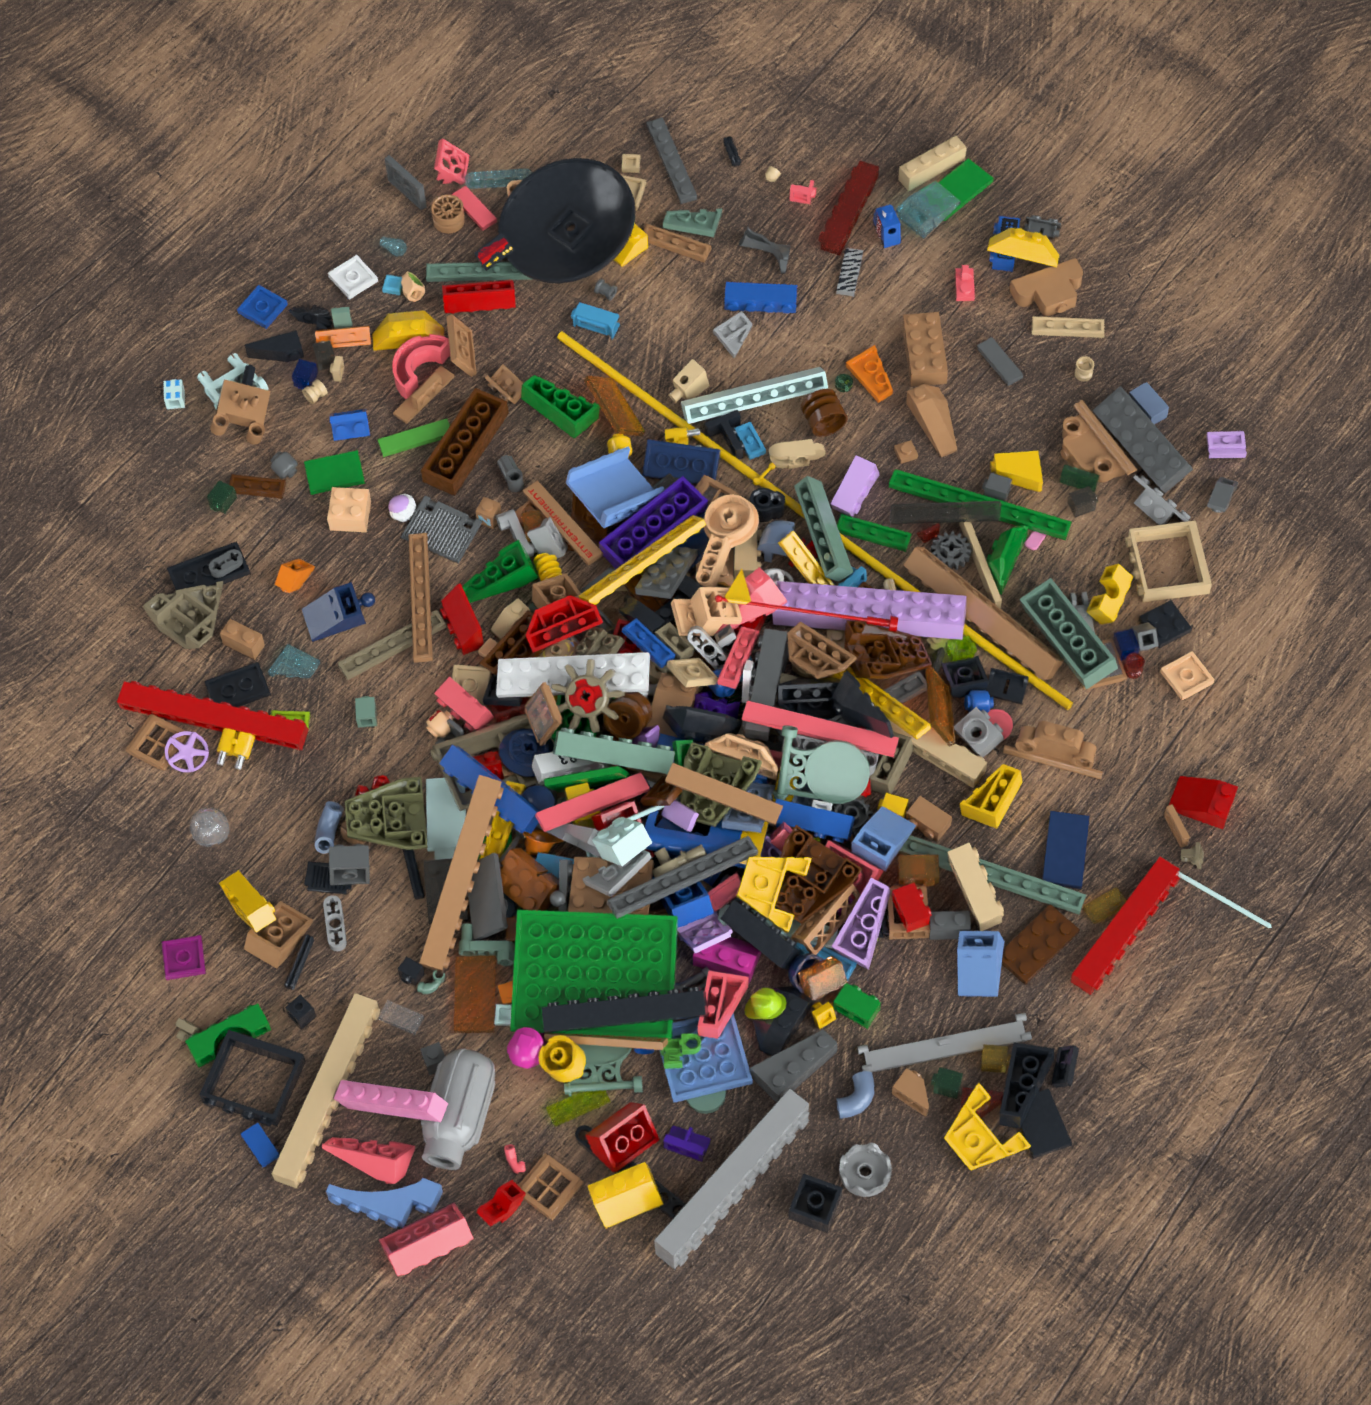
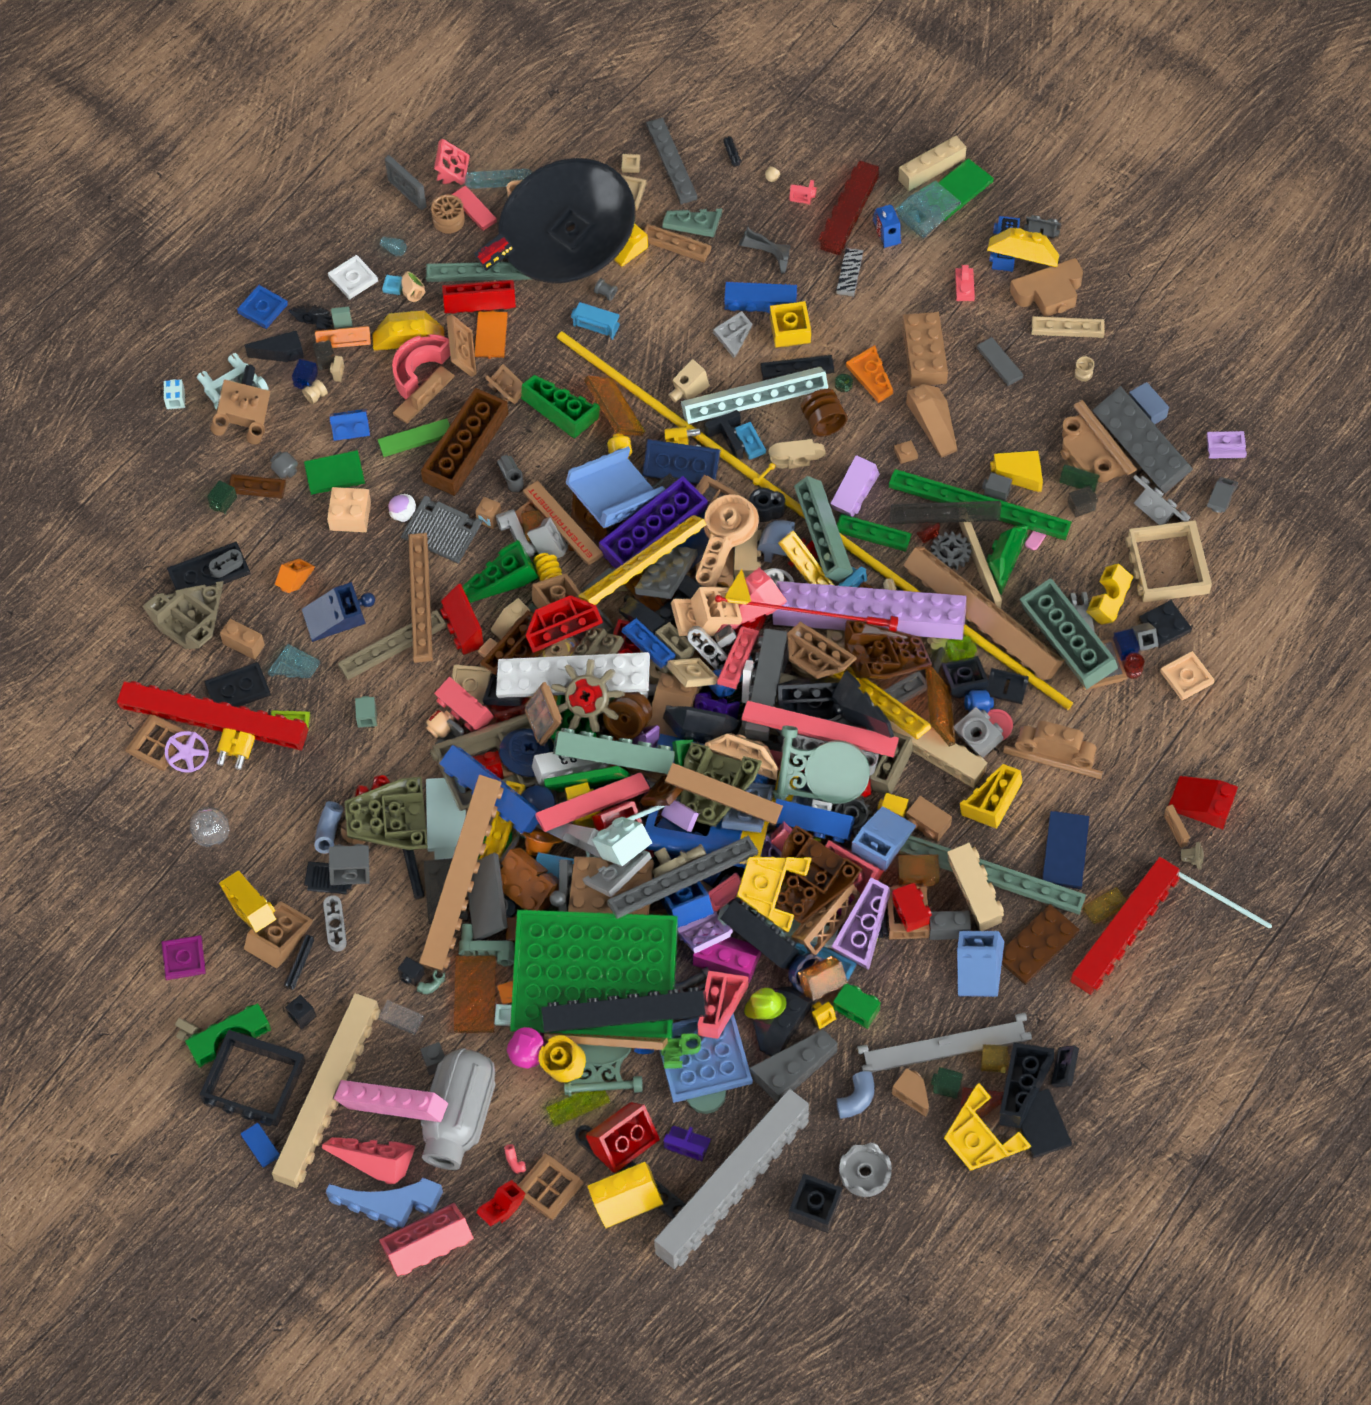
(491, 334): none -> orange piece
(785, 367): none -> black tile
(790, 324): none -> yellow brick

